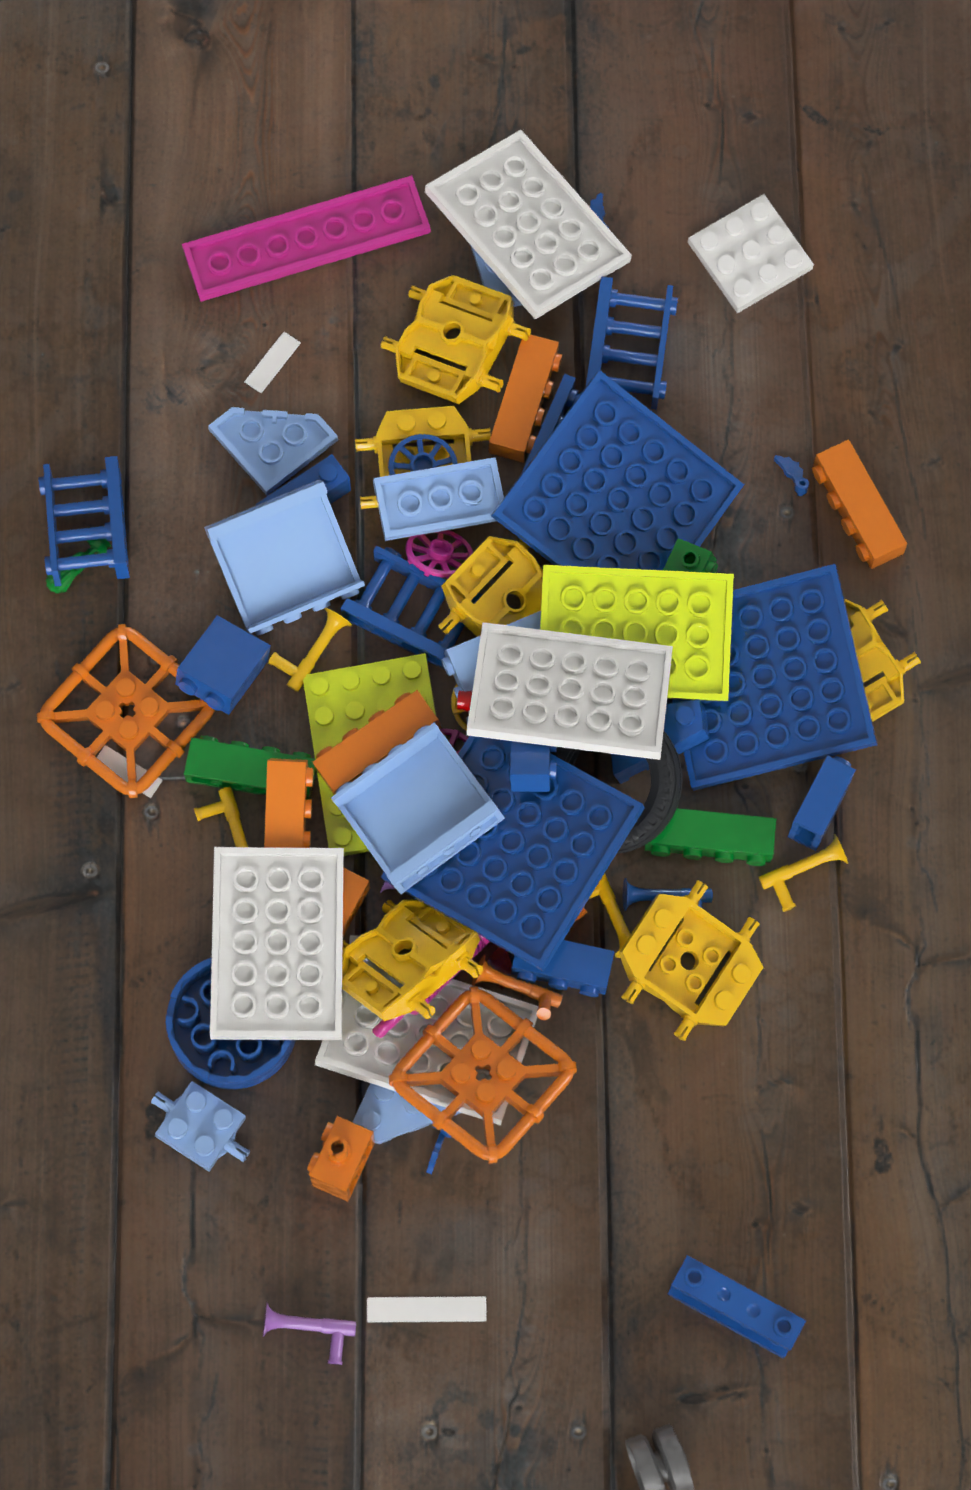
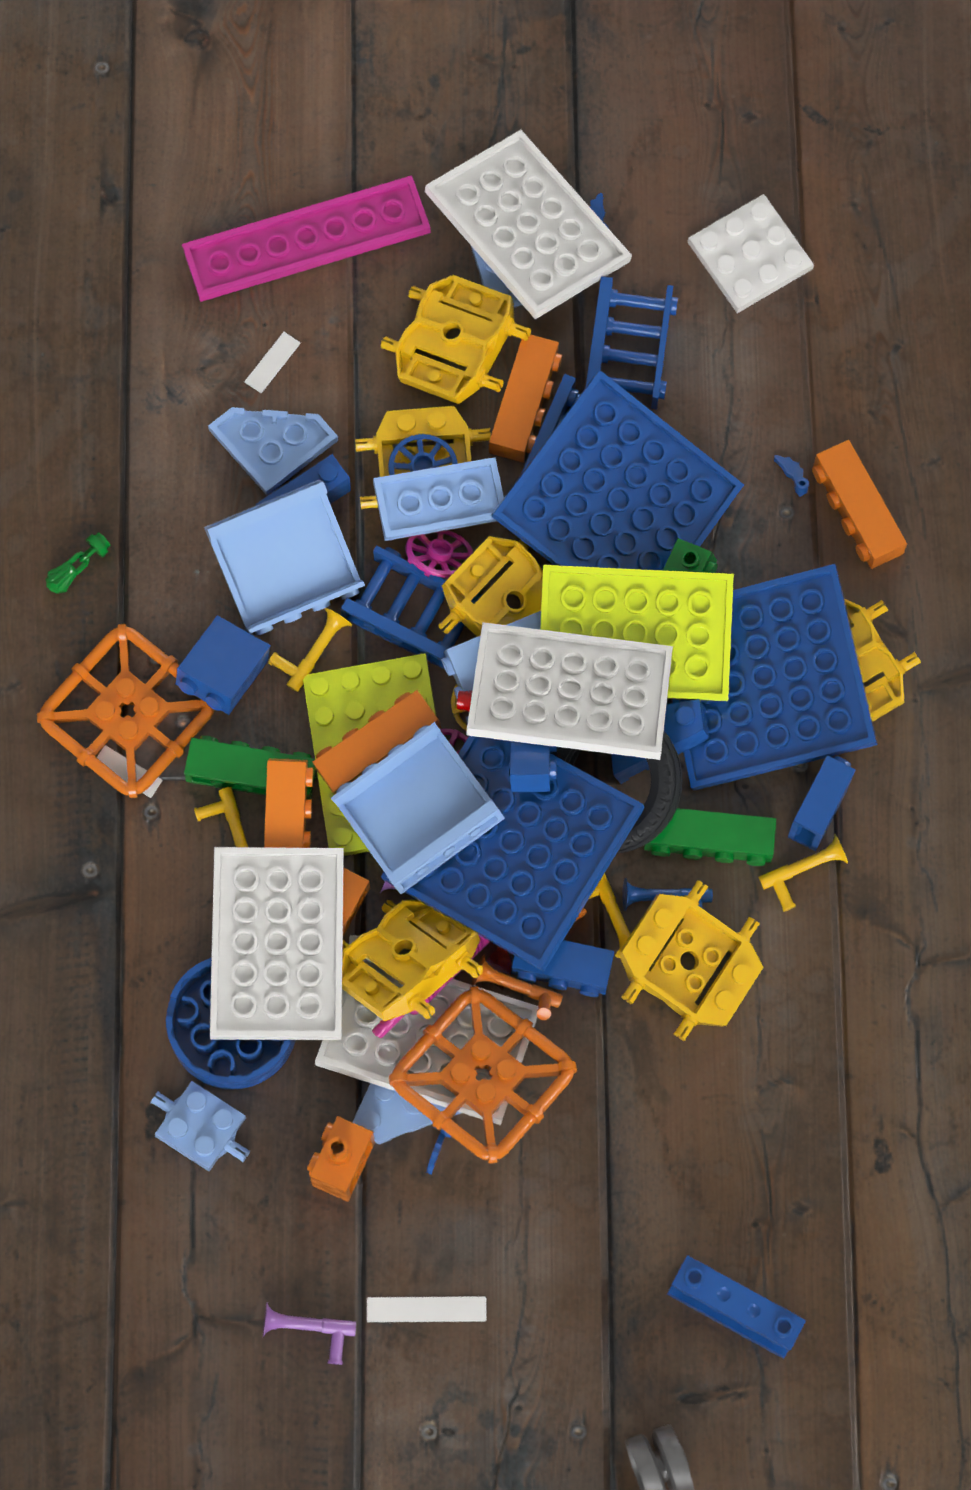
(112, 531): blue fence -> none

